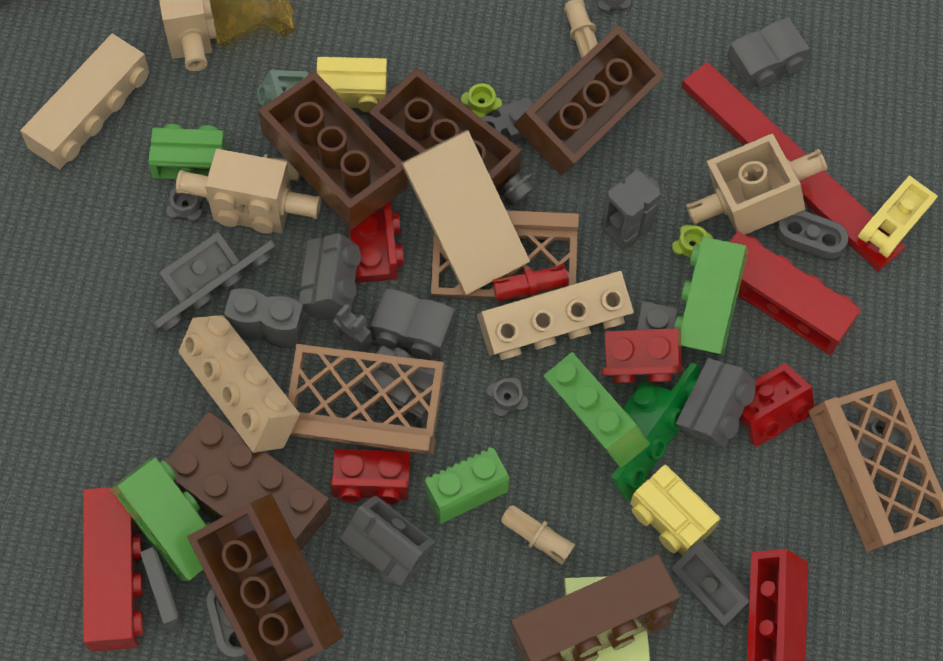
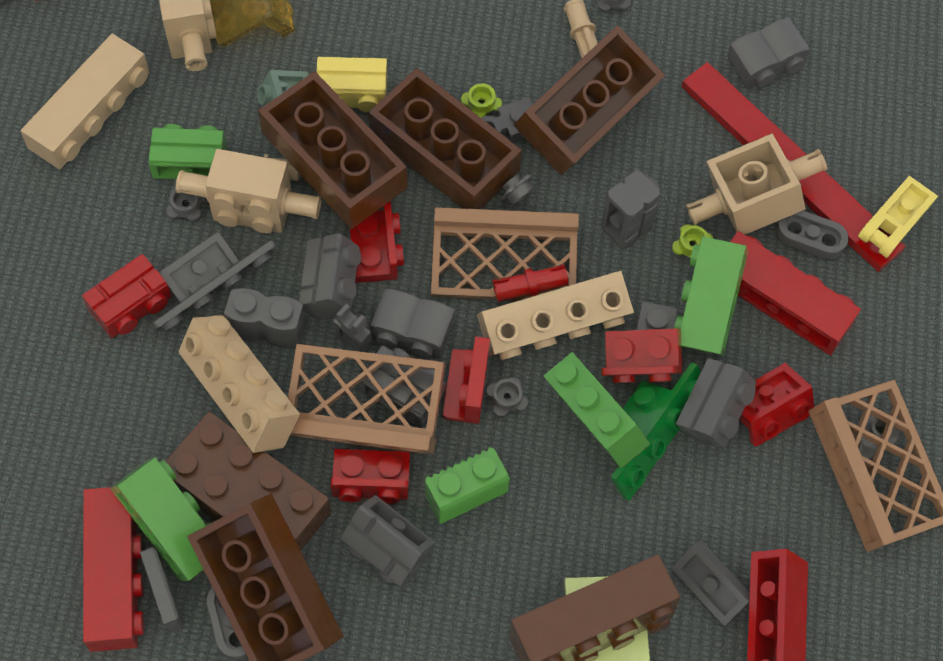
(127, 296): none -> red brick
(465, 212): tan tile -> none
(467, 382): none -> red bracket
(538, 534): tan axle -> none
(673, 511): light yellow brick -> none

